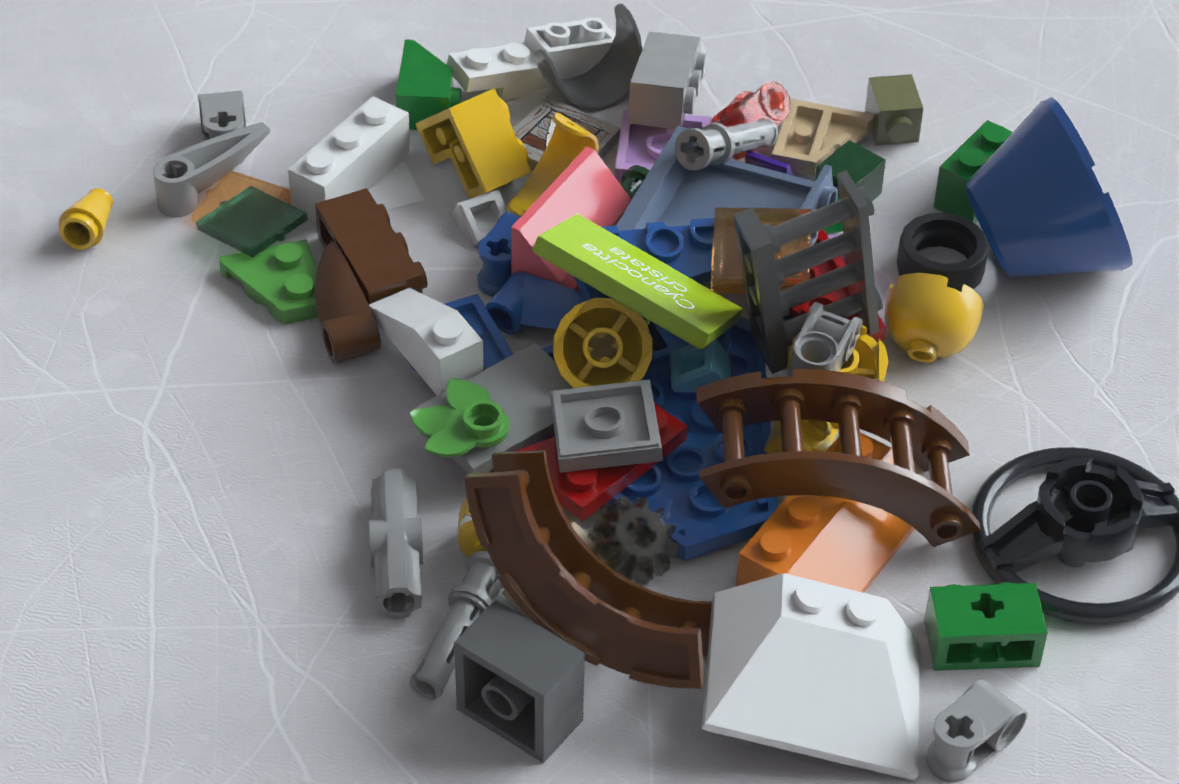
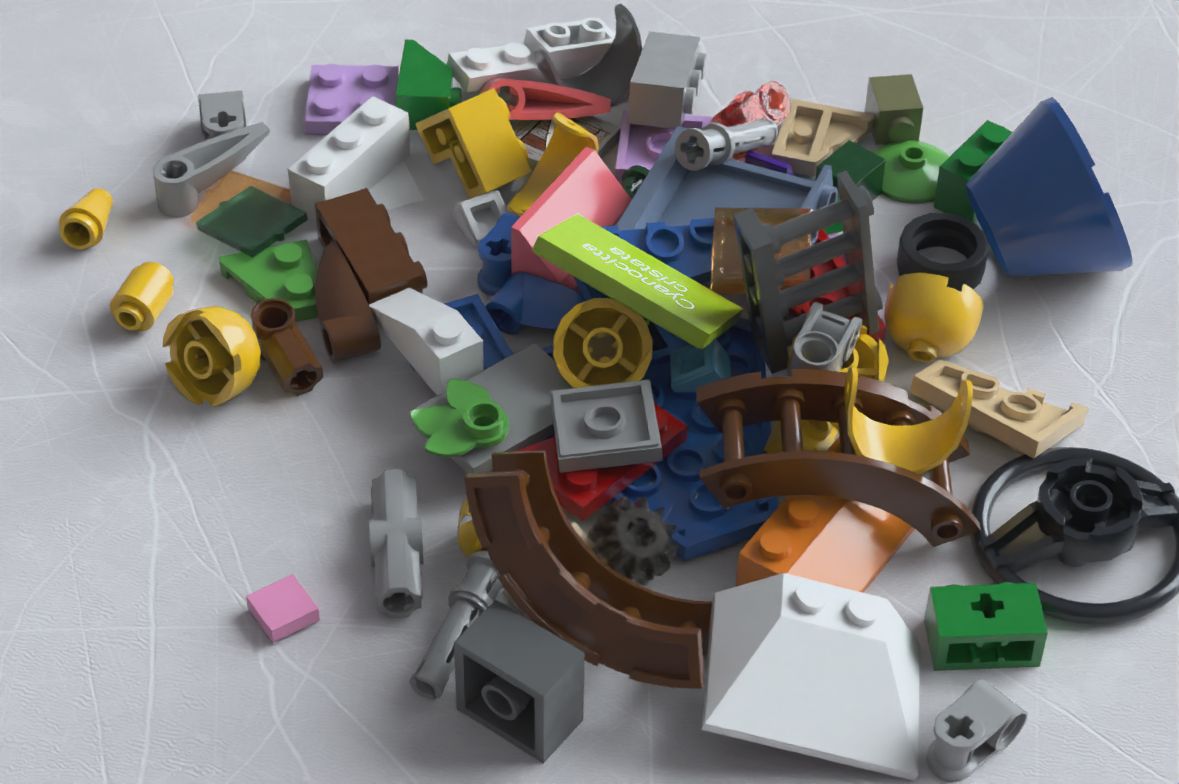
(142, 296): none -> yellow brick
(211, 354): none -> yellow cylinder
(282, 608): none -> bright pink tile
(285, 346): none -> reddish brown piece
(341, 89): none -> lavender plate
(543, 100): none -> coral piece
(909, 447): none -> yellow piece
(911, 170): none -> bright green dish
(1009, 416): none -> tan wing

